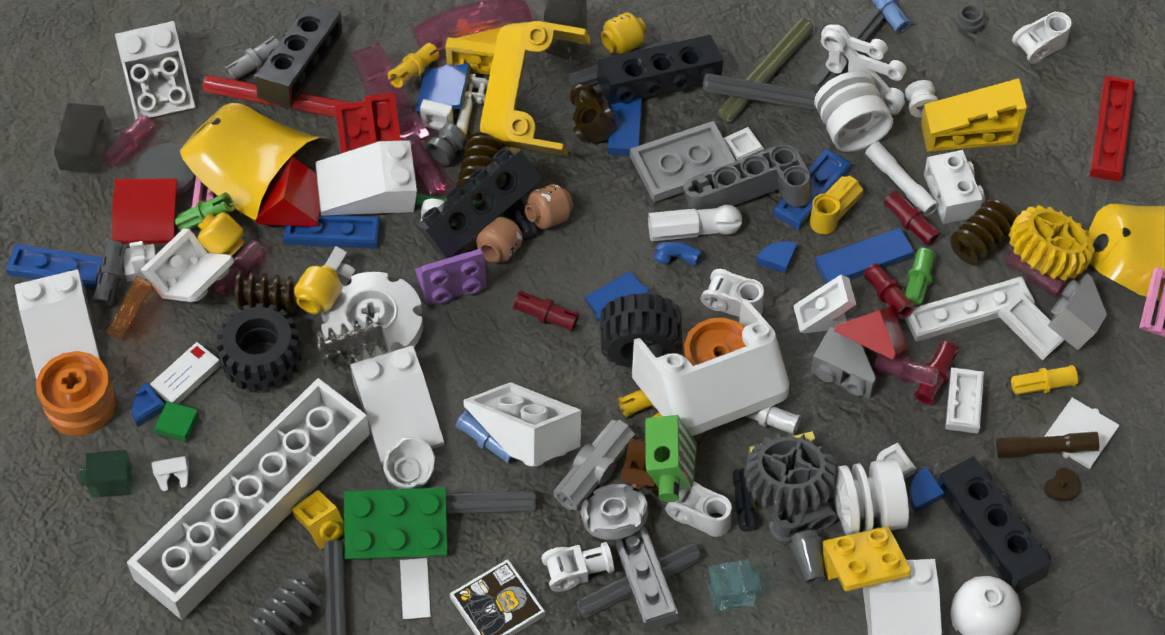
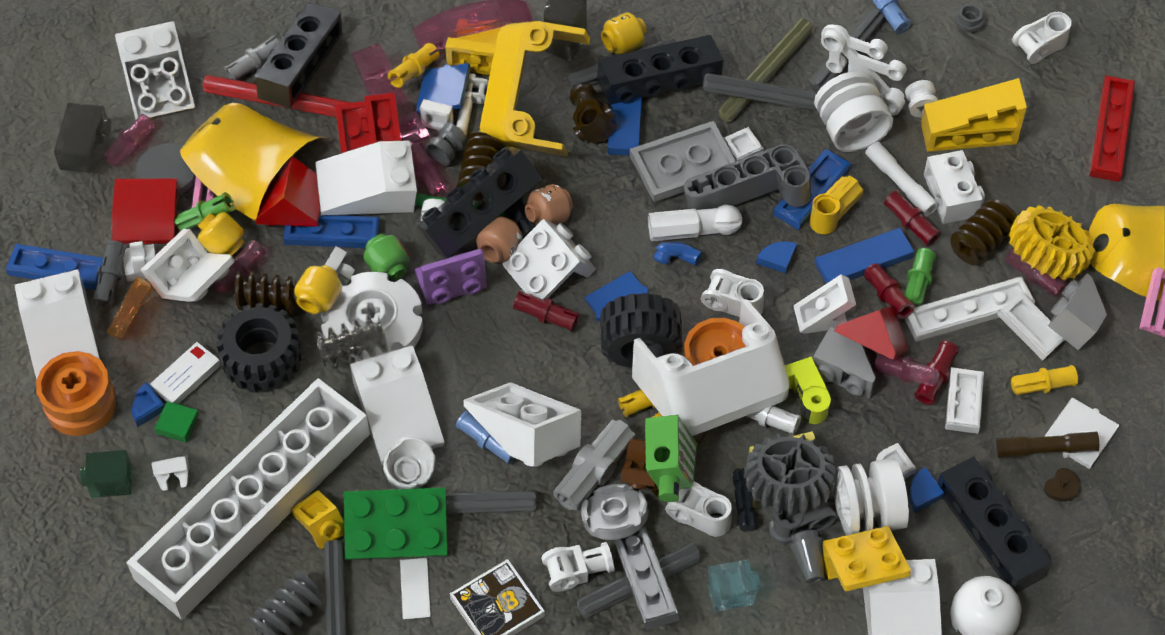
(387, 255): none -> bright green head
(547, 259): none -> white bracket
(809, 390): none -> neon yellow leg

